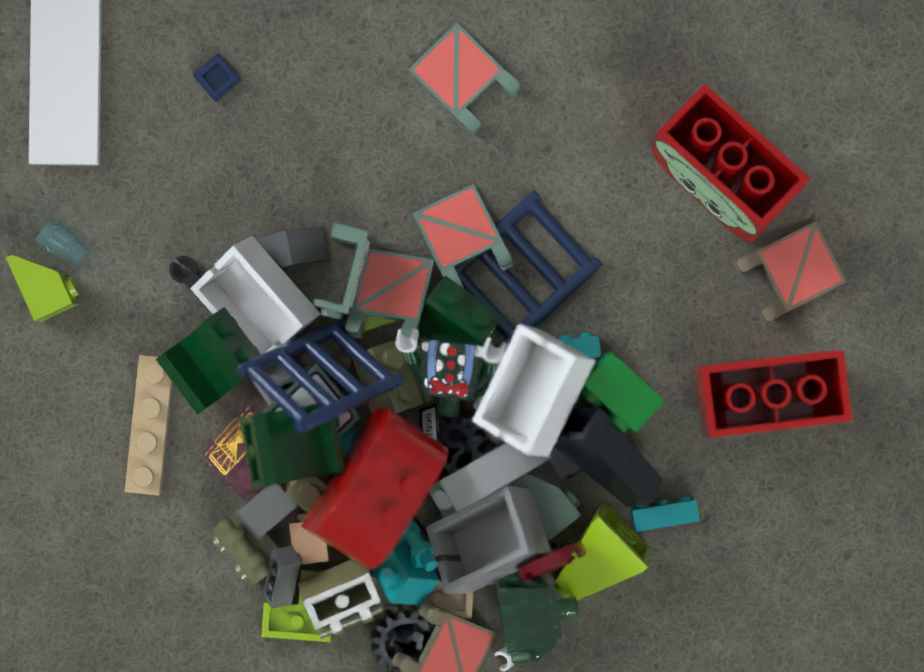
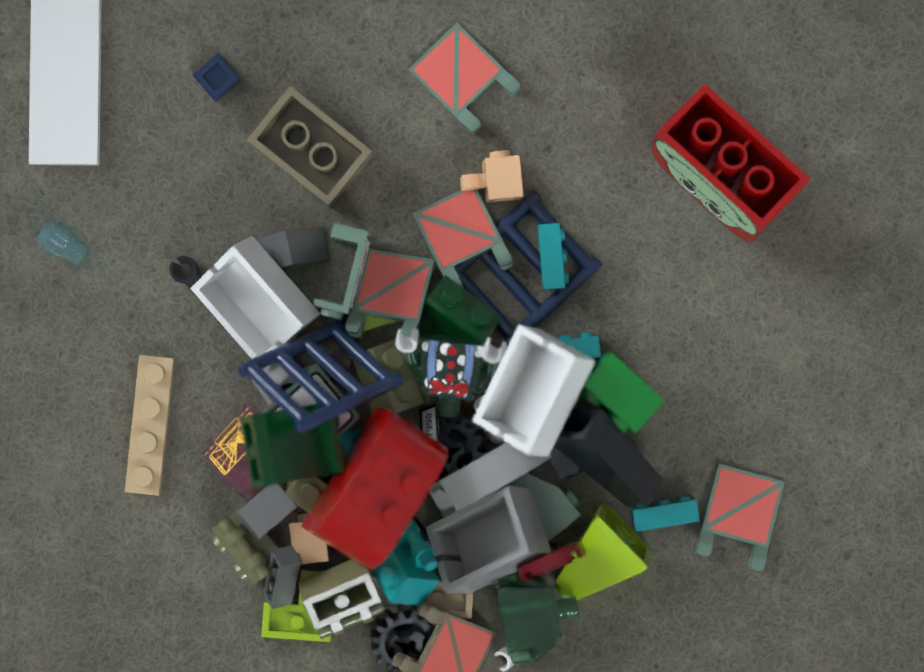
(43, 288): lime slope -> none
(207, 360): dark green panel -> none
(310, 147): none -> dark tan brick
(500, 178): none -> light nougat brick
(552, 256): none -> teal piece
(743, 509): none -> coral flag
(773, 393): red brick -> none
(797, 268): coral flag -> none

